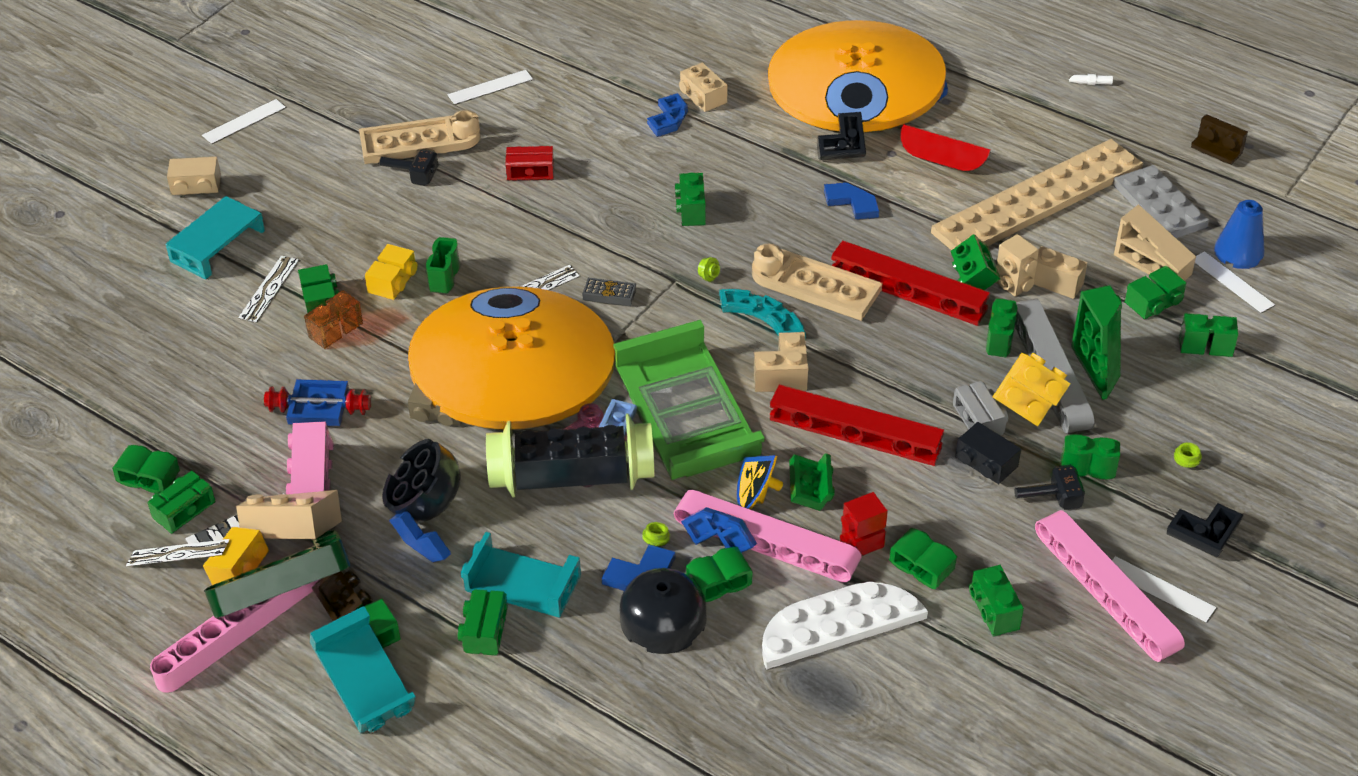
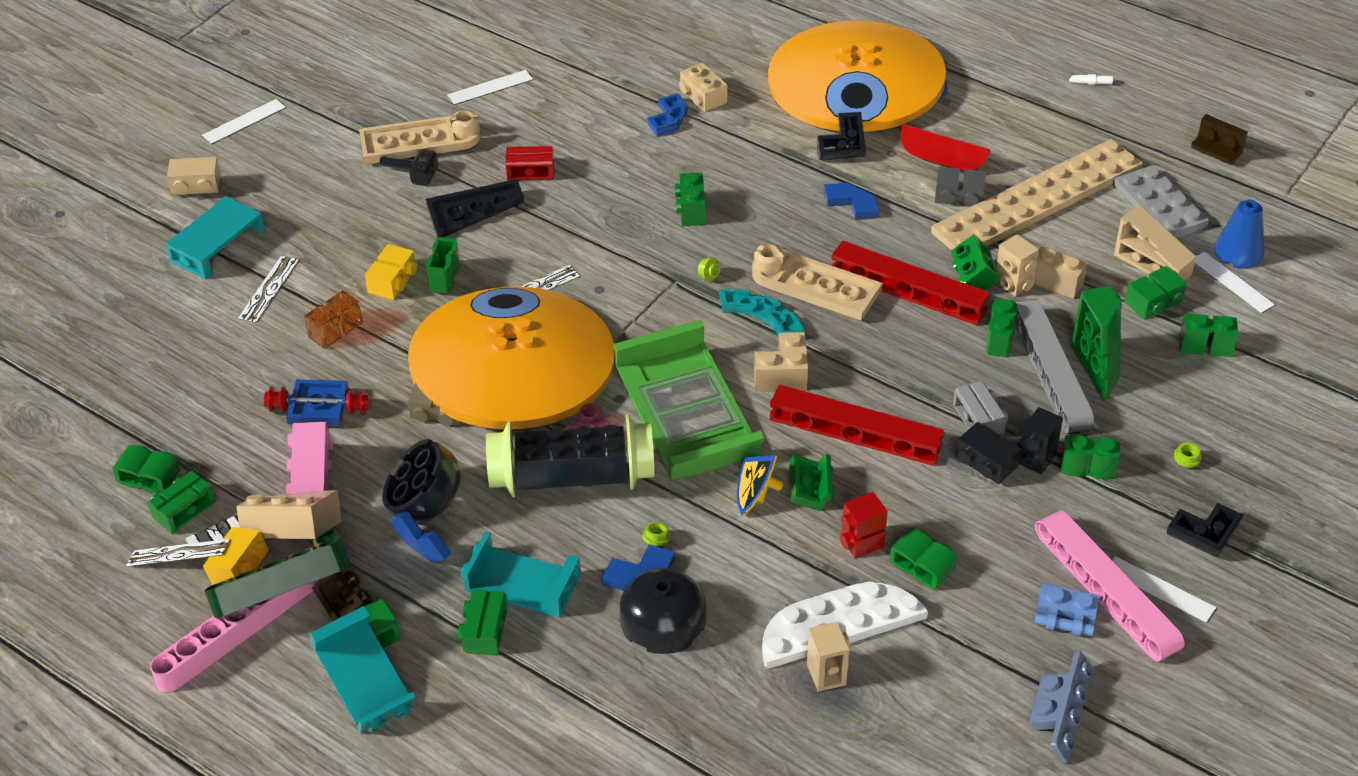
(317, 286): green piece -> none
(467, 207): none -> black wing
(609, 291): dark grey tile -> none
(617, 412): light blue plate -> none
(711, 522): blue tile -> none
(720, 573): green brick -> none
(781, 539): bright pink beam -> none
(828, 656): none -> tan brick
(948, 191): none -> dark grey piece
(996, 600): green brick -> none
(1031, 388): yellow plate -> none
(1039, 439): none -> black brick
(1061, 703): none -> sand blue bracket
(1064, 484): black piece -> none
(1068, 604): none -> medium blue plate

